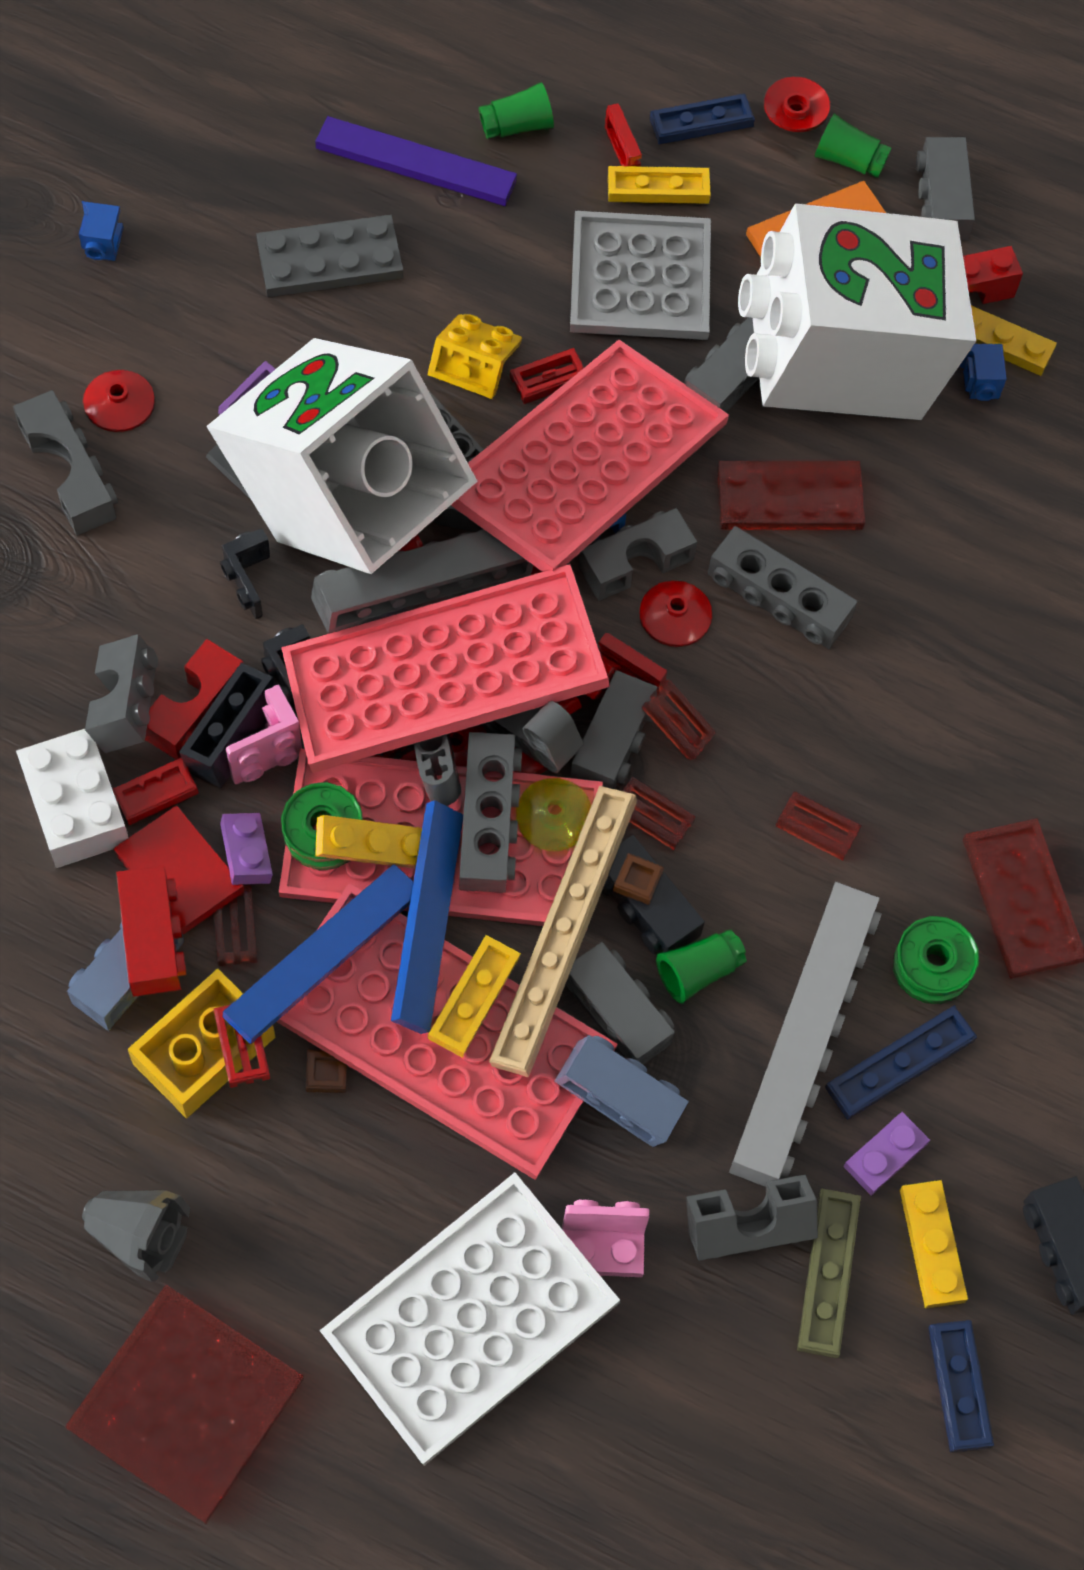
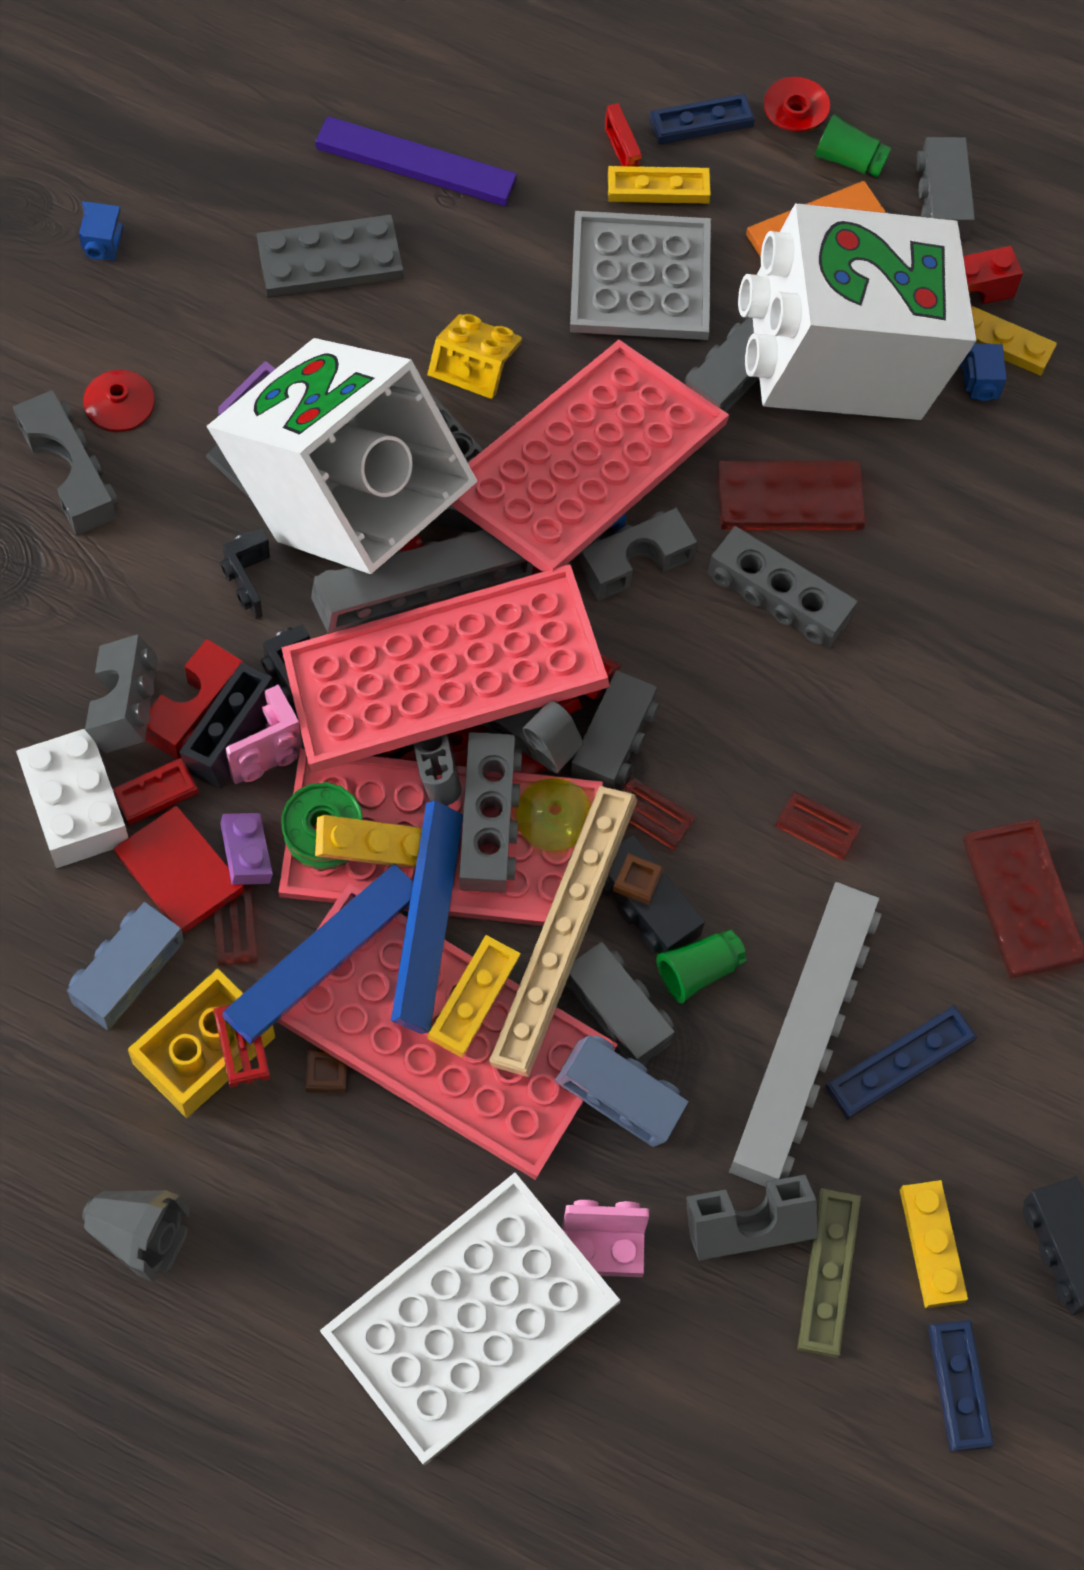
(150, 930): red brick -> none
(185, 1403): clear red plate -> none
(517, 113): green plant -> none
(550, 380): red tile -> none
(632, 662): red tile -> none
(657, 714): clear red tile -> none
(673, 626): red dish -> none
(886, 1153): medium lavender plate -> none
(949, 942): green wheel -> none

